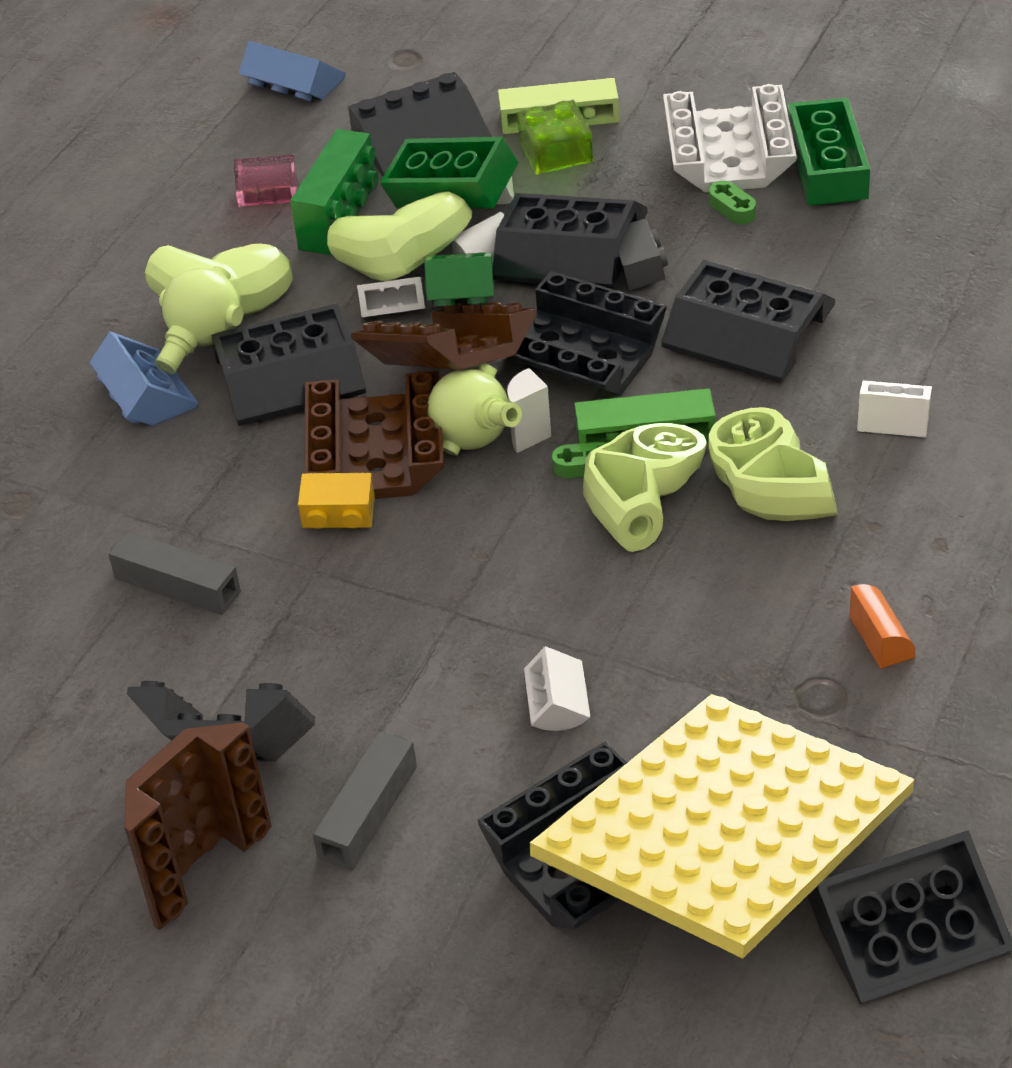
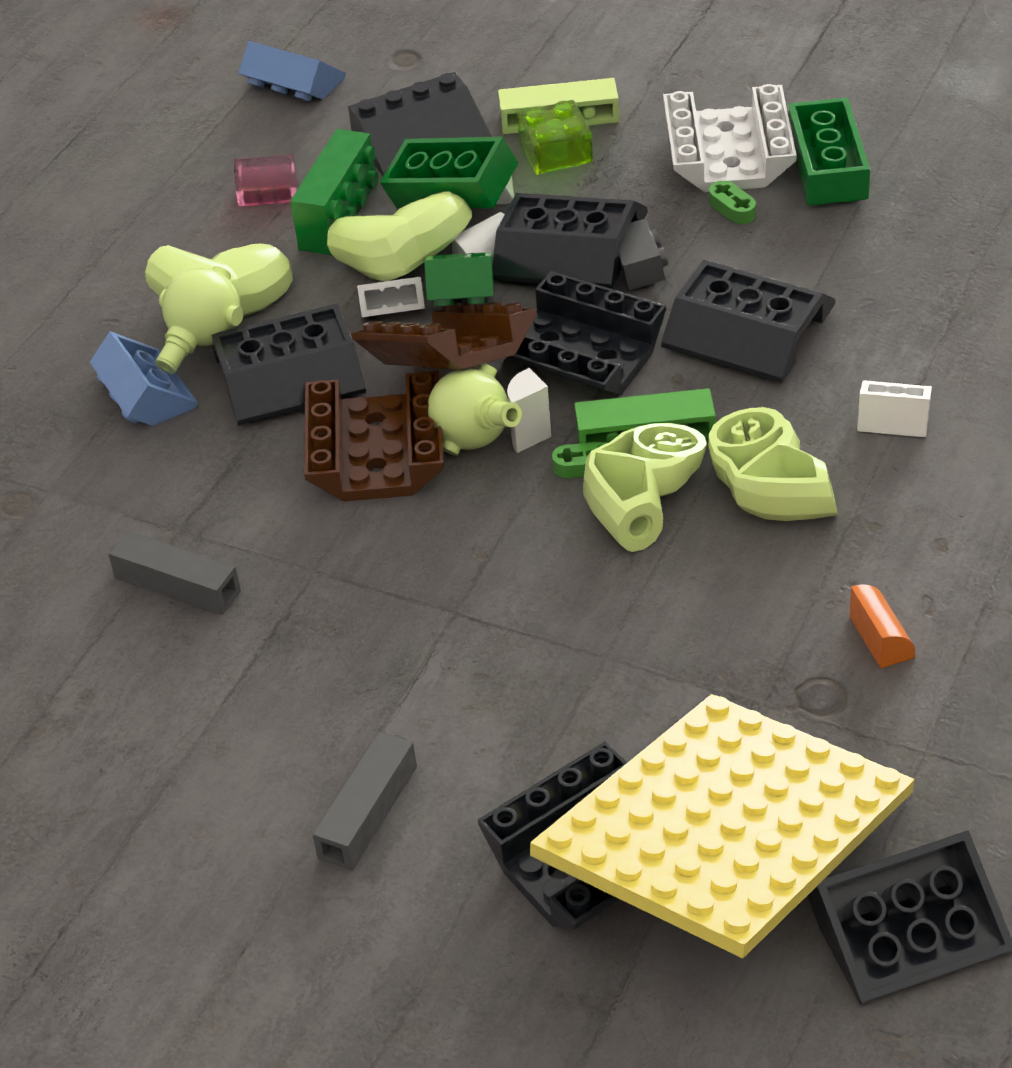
(187, 800): reddish brown slope -> none
(270, 712): black slope -> none
(336, 500): yellow brick -> none
(556, 691): white brick -> none

